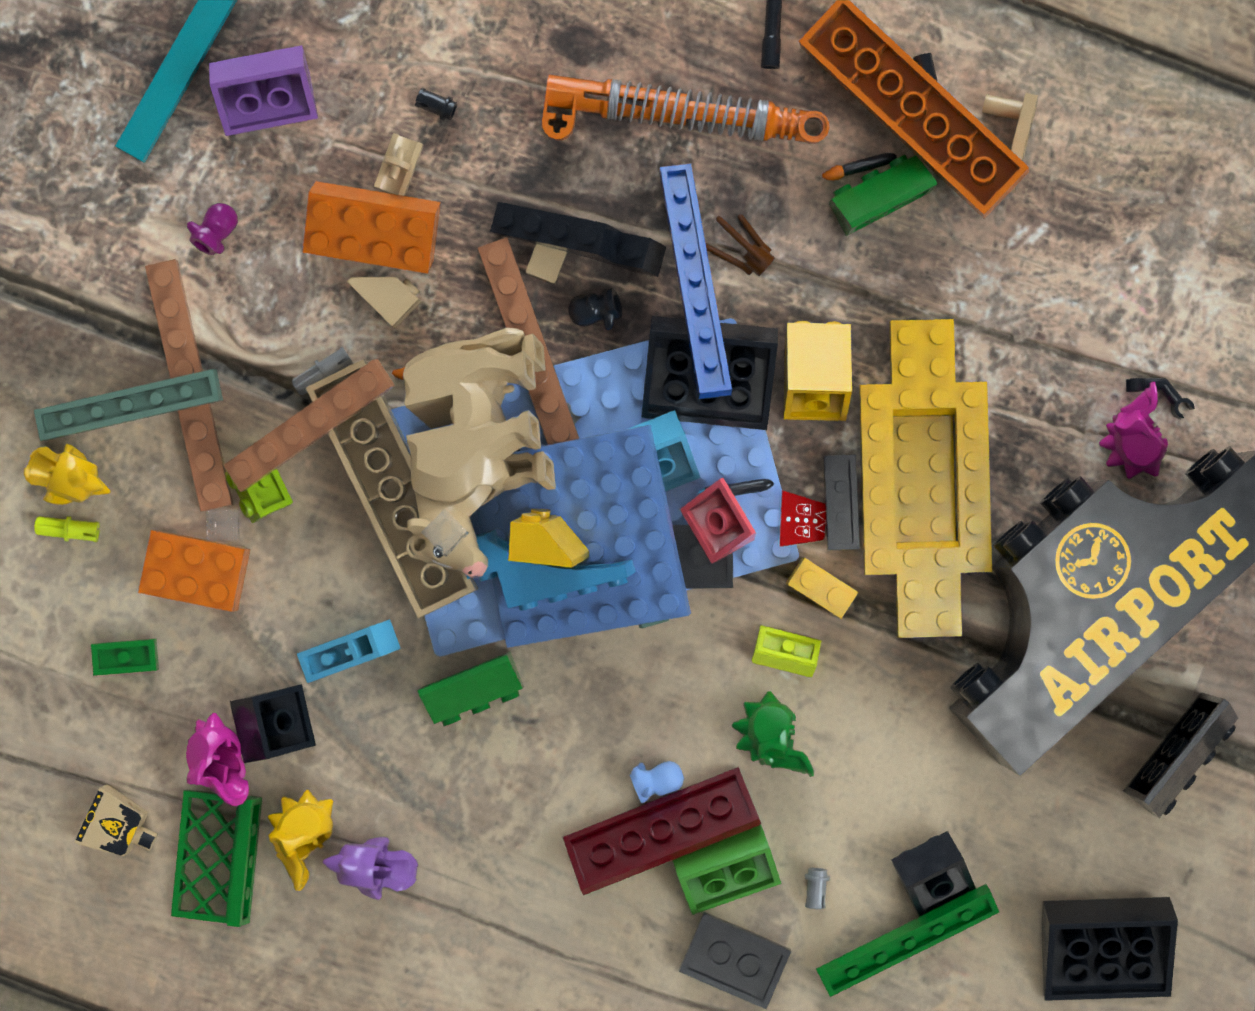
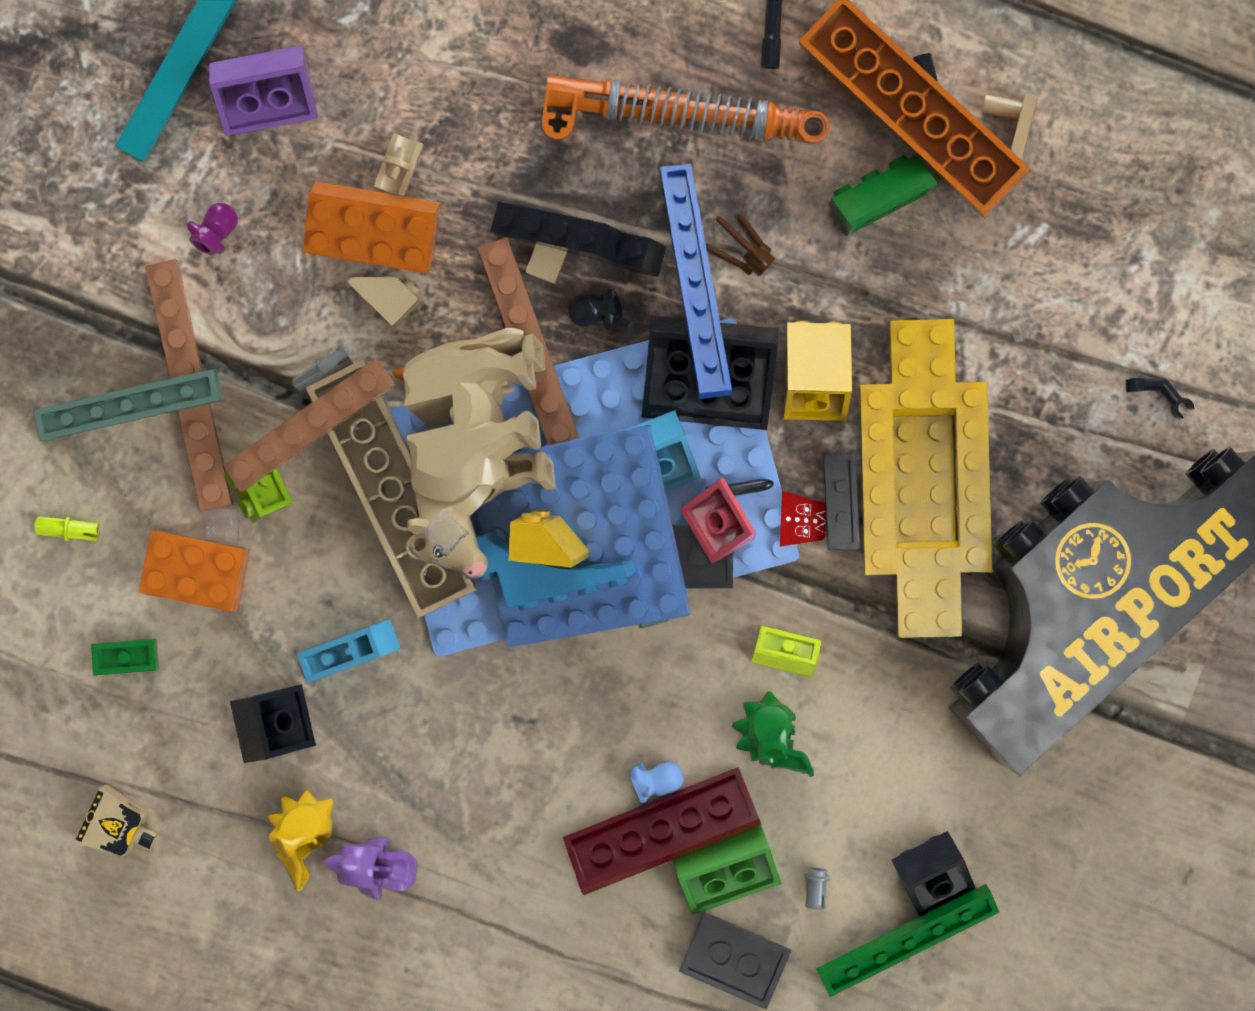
(65, 475): yellow head -> none
(216, 761): dark pink head -> none
(241, 866): green fence -> none
(436, 104): black pin -> none
(472, 689): green slope -> none
(821, 588): yellow brick -> none
(839, 171): black piece -> none
(1108, 948): black slope -> none
(1134, 438): dark pink head -> none
(1182, 754): black slope -> none

